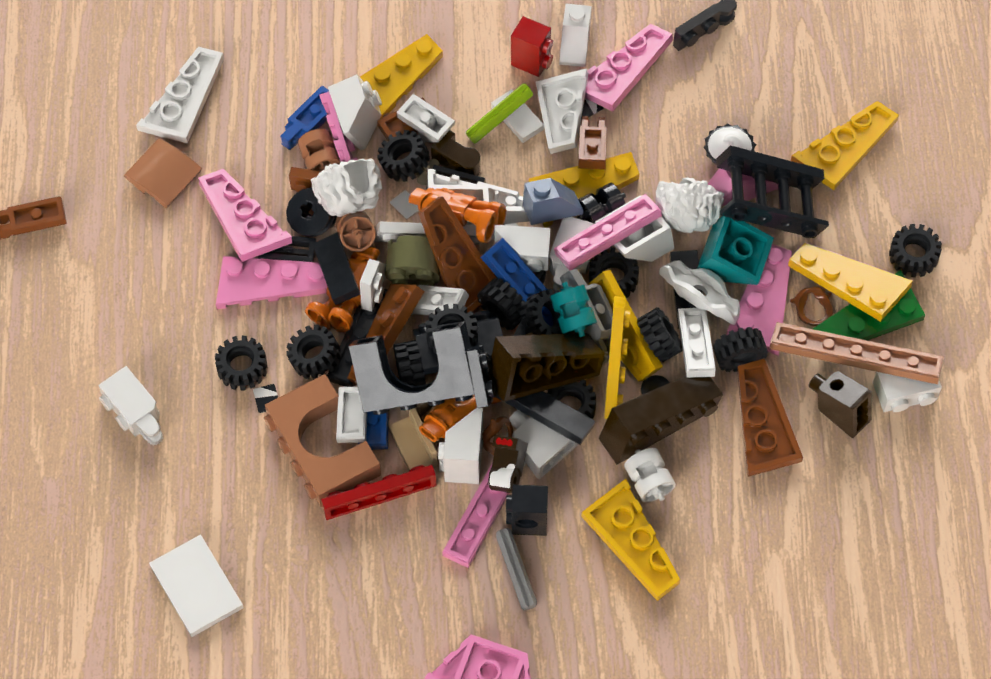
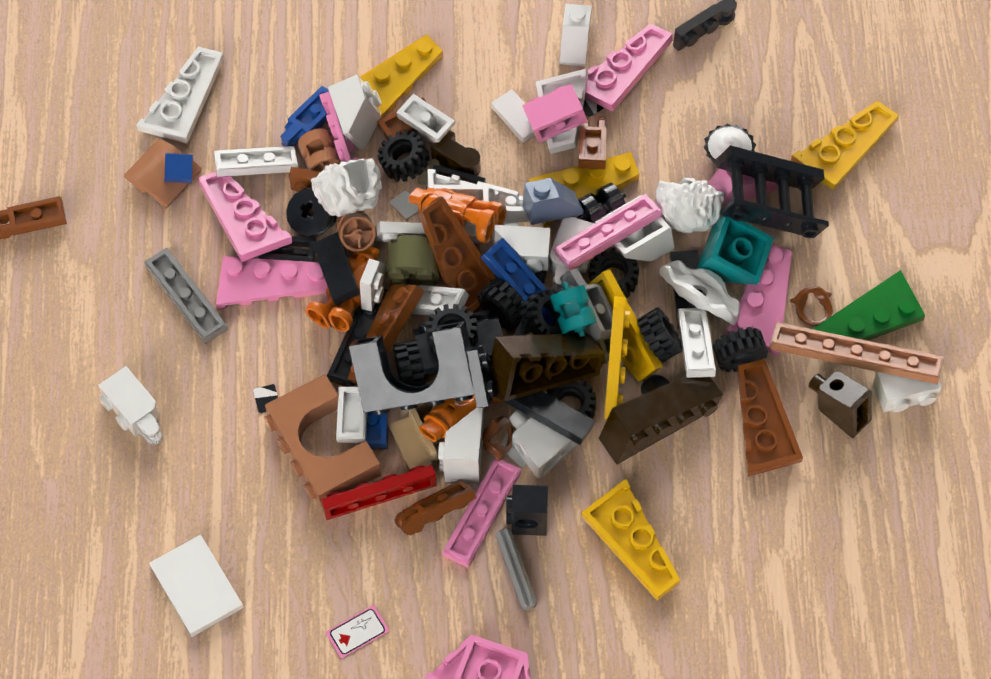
(178, 168): none -> blue tile
(186, 295): none -> light grey tile
(241, 348): black tyre -> none
(255, 161): none -> white tile
(307, 341): black tyre -> none
(357, 631): none -> white sticker
(434, 507): none -> dark orange hinge
(499, 113): lime axle -> none
(507, 463): dark brown leg -> none
(531, 46): red brick -> none
(555, 113): none -> bright pink brick
(650, 476): white wheel -> none
(855, 282): yellow wing -> none
(918, 237): black tyre -> none

